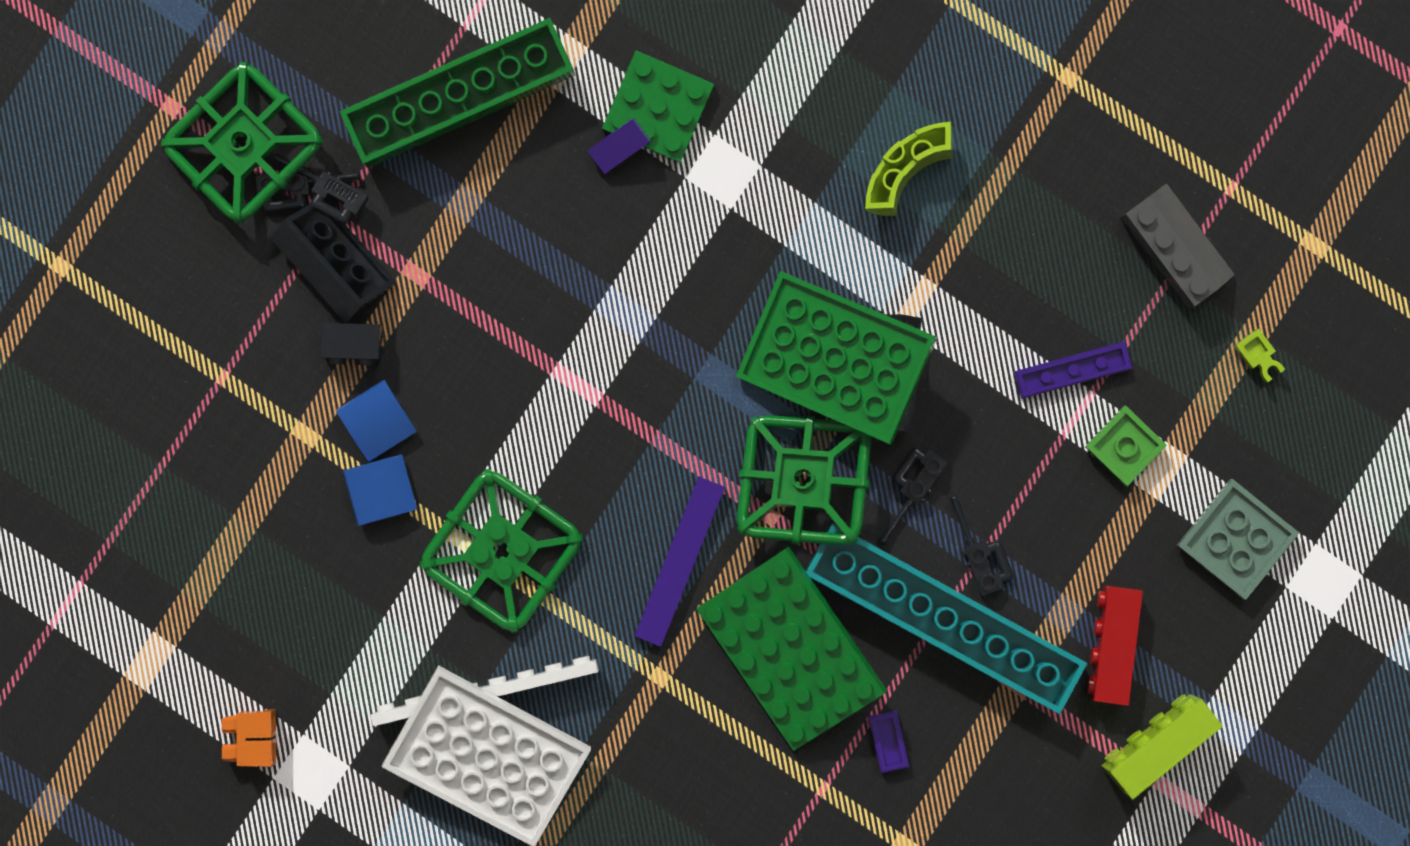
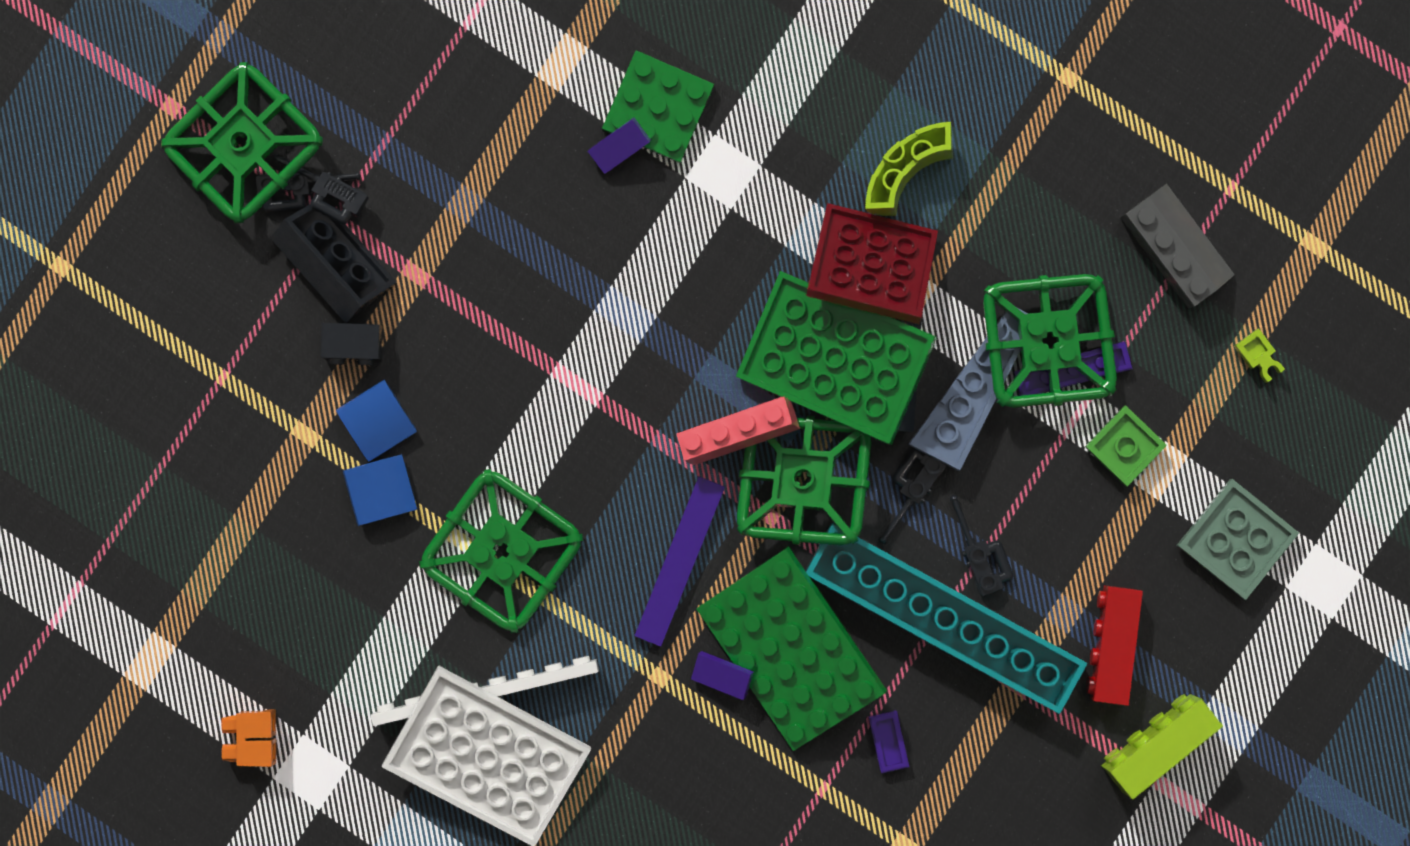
(457, 93): green brick -> none
(722, 675): none -> dark purple tile
(738, 431): none -> coral brick
(872, 263): none -> dark red plate
(966, 404): none -> sand blue wing
(1065, 351): none -> green plate

